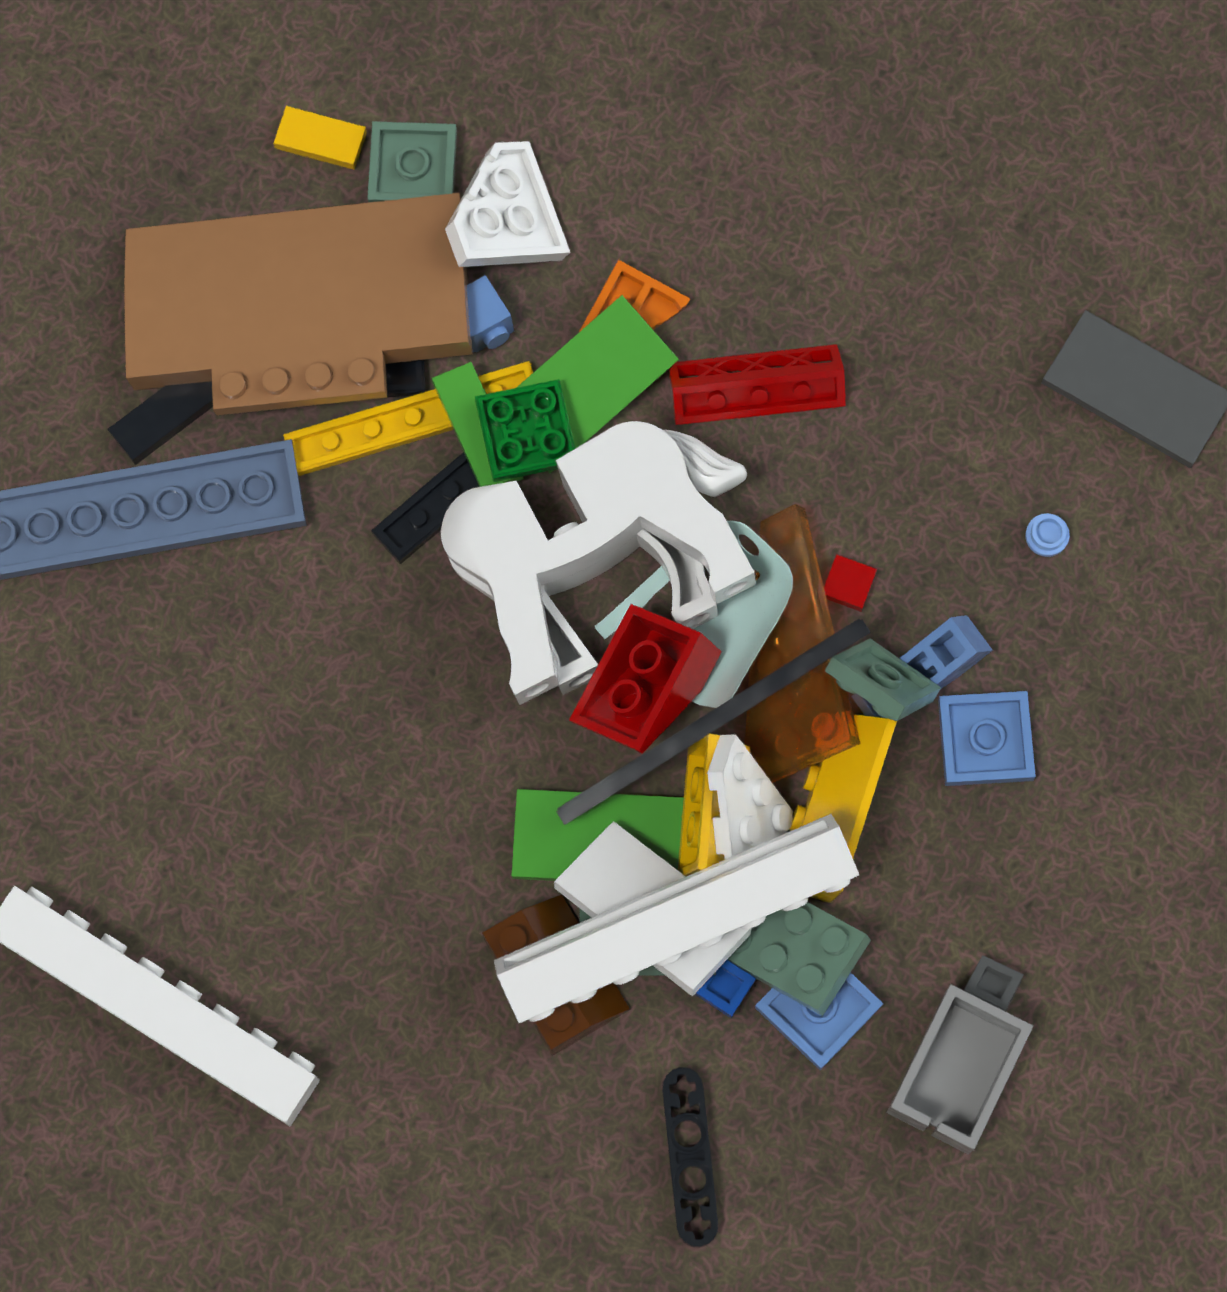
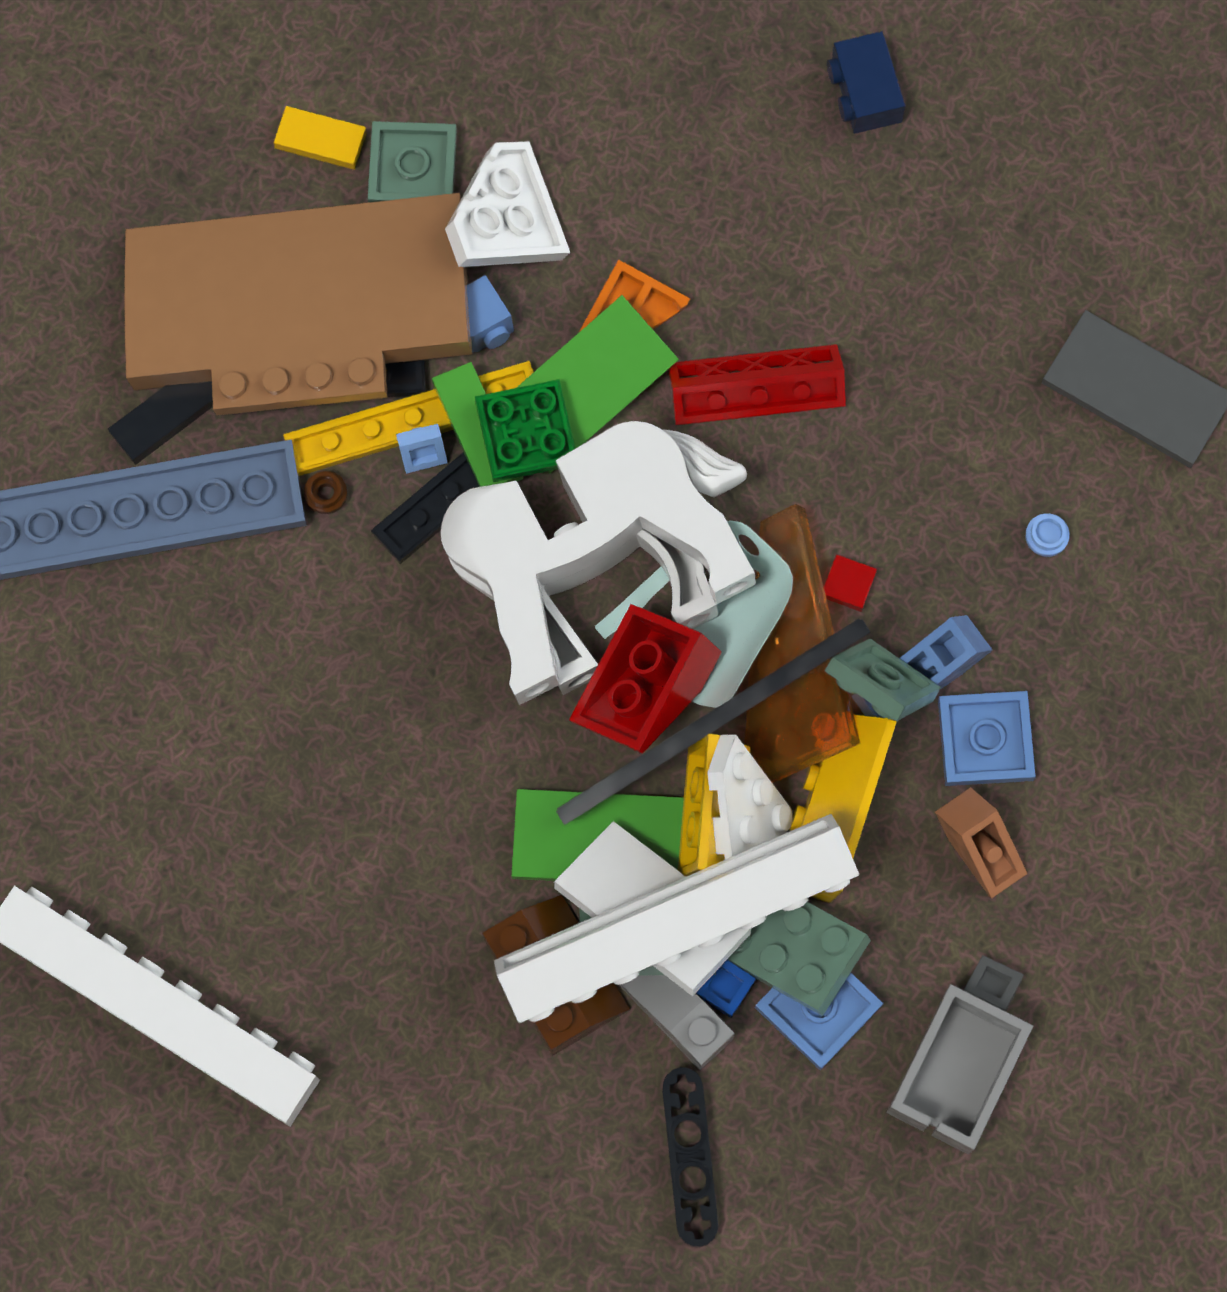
(321, 480): none -> reddish brown plate
(421, 448): none -> light blue plate
(681, 1017): none -> light grey slope
(867, 83): none -> dark blue brick
(981, 841): none -> nougat slope

